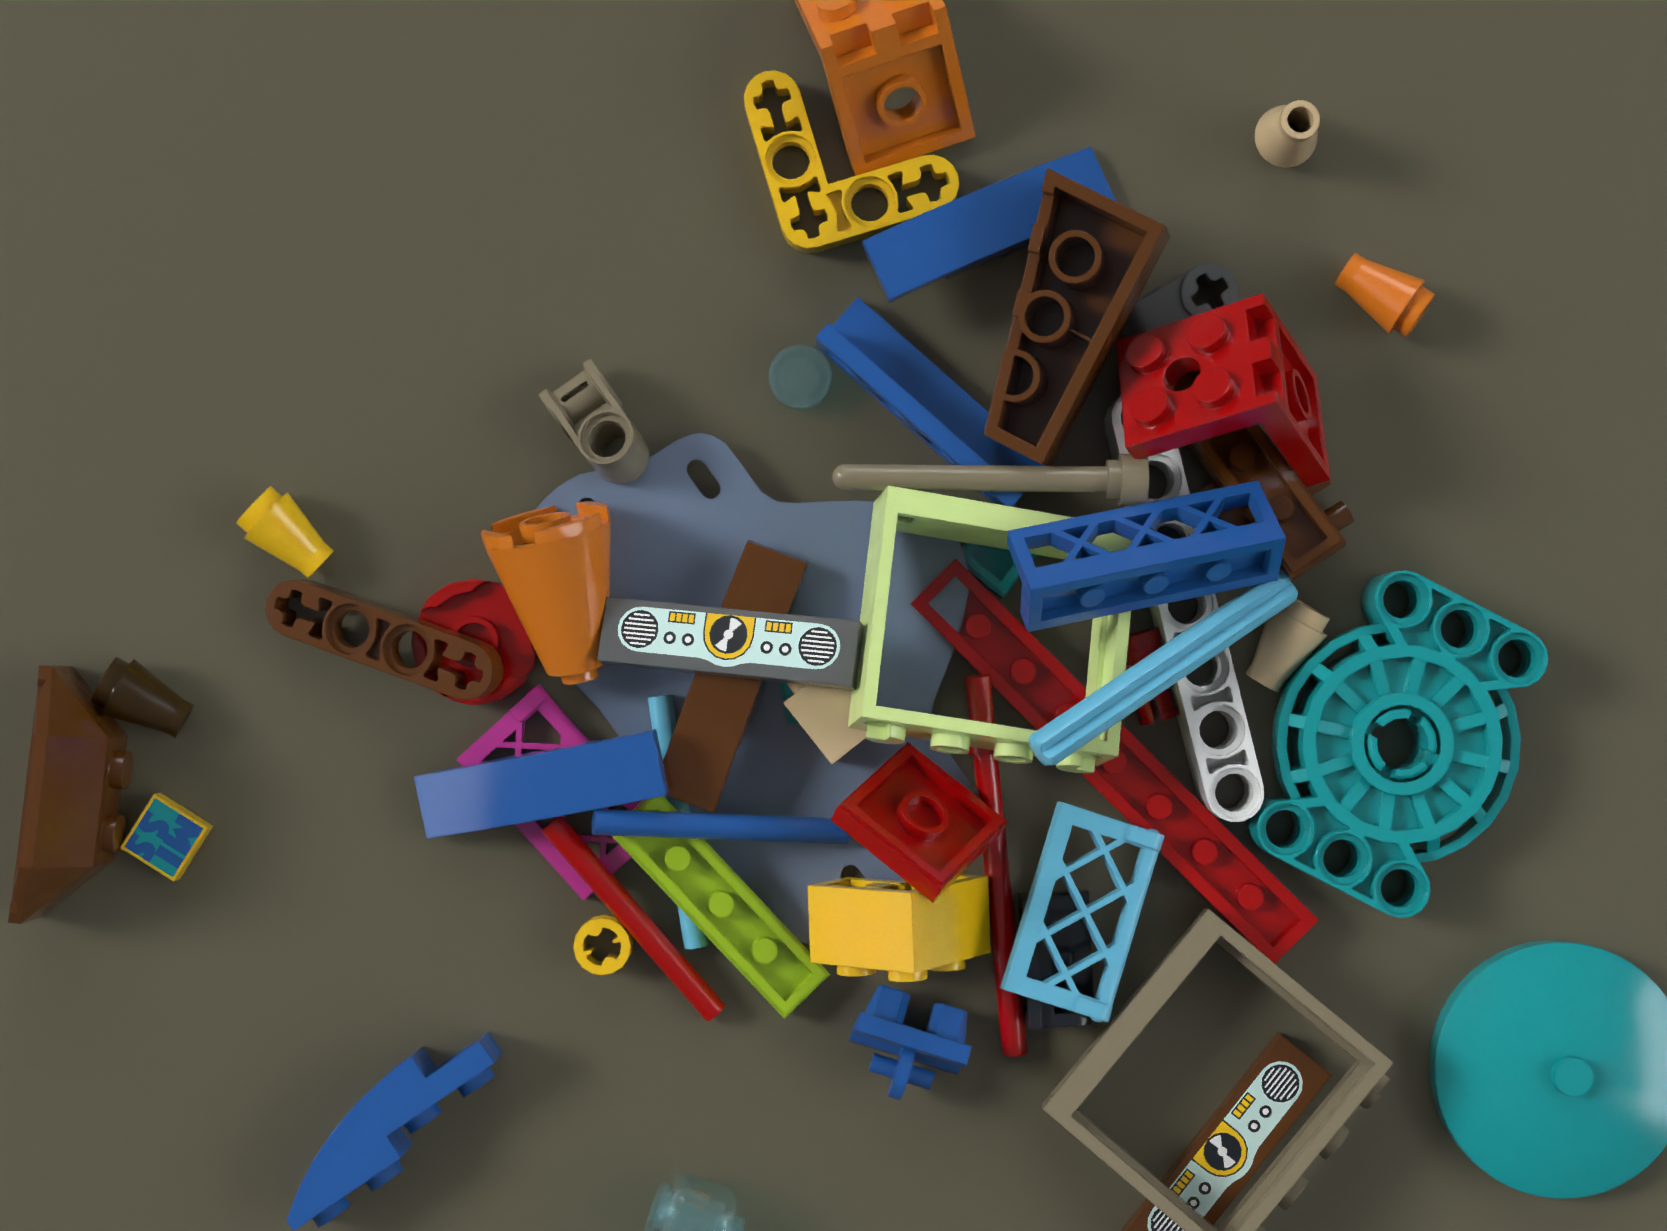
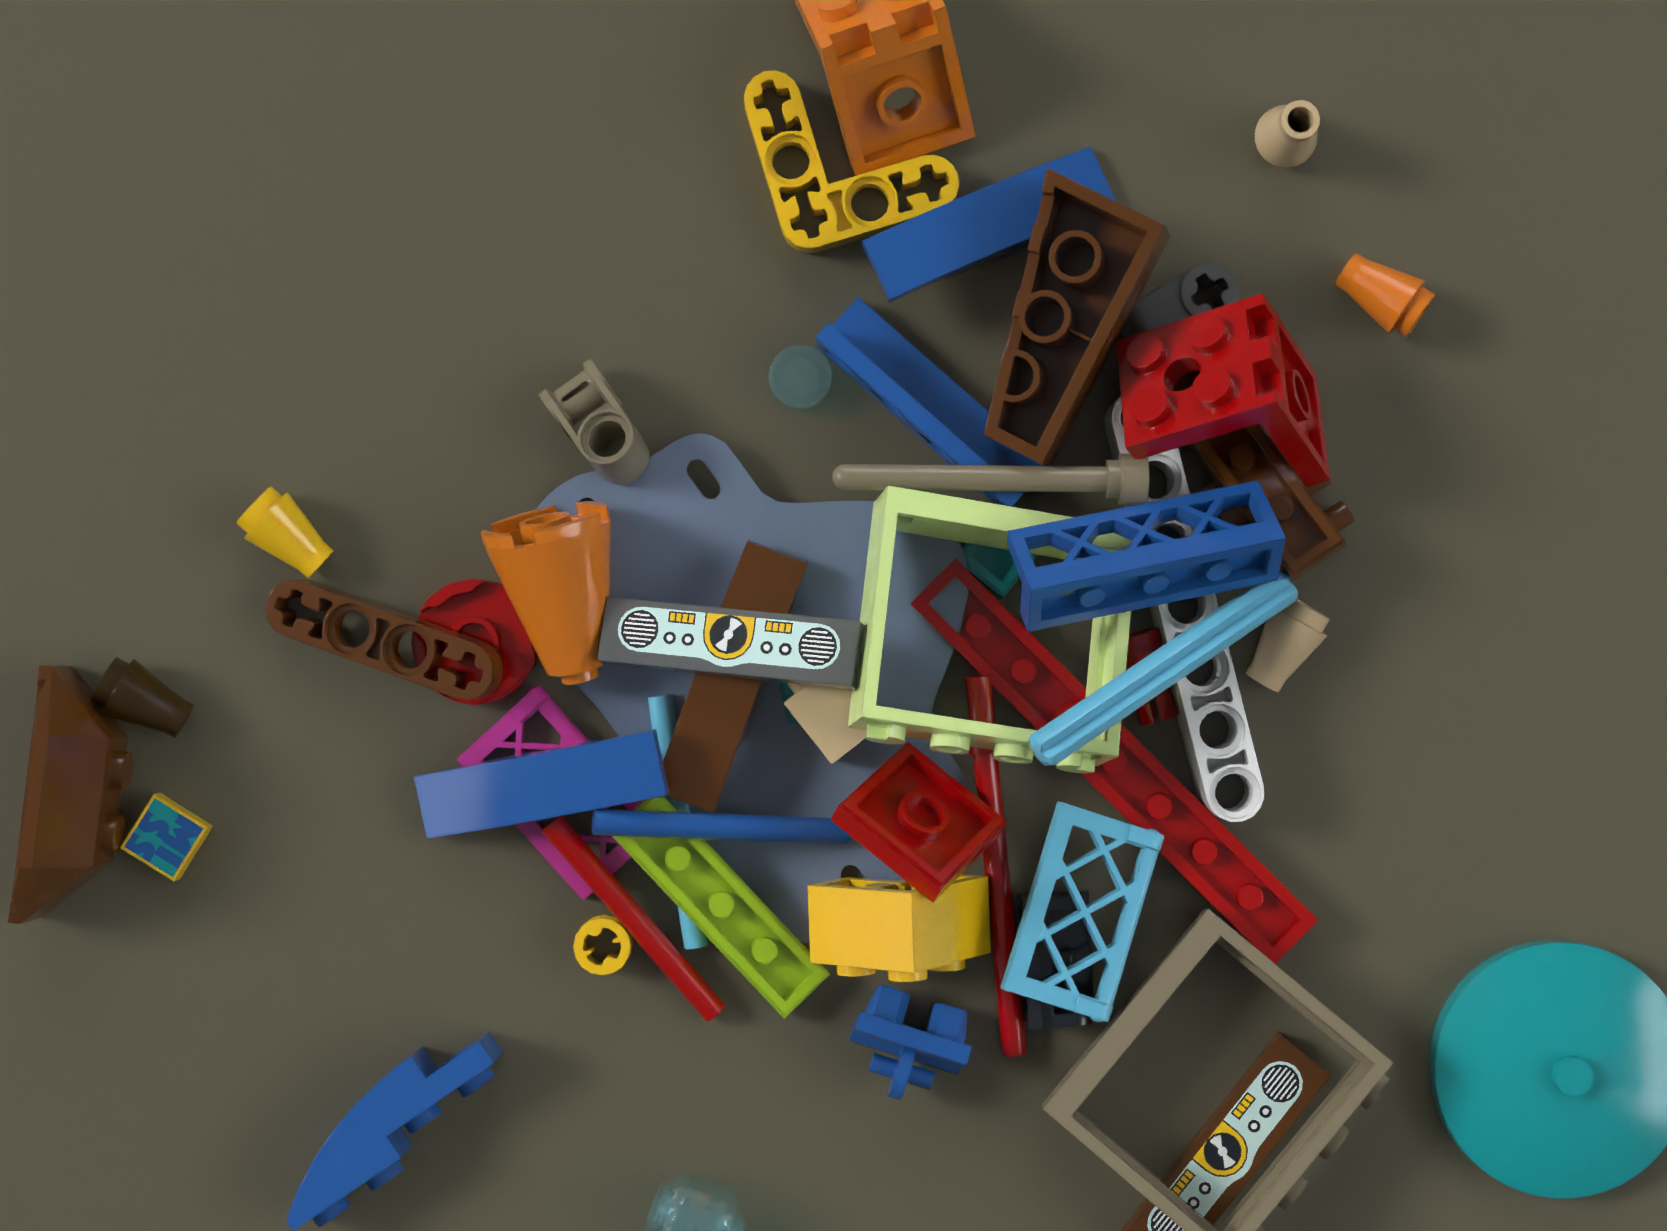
(1458, 751): teal piece -> none

